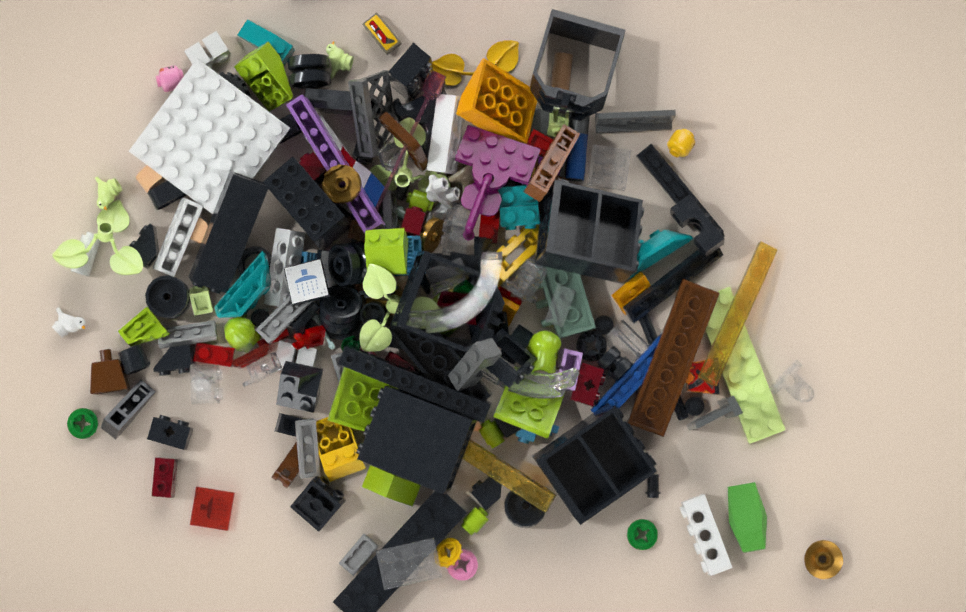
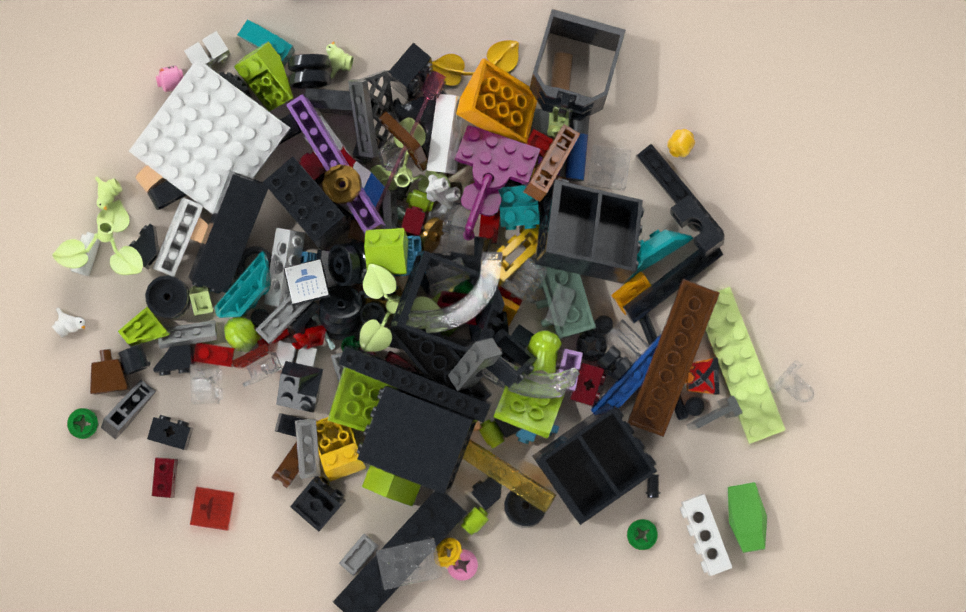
(382, 33): slope -> none
(634, 121): dark grey fence -> none
(737, 313): clear yellow plate -> none
(833, 560): pearl gold dish -> none

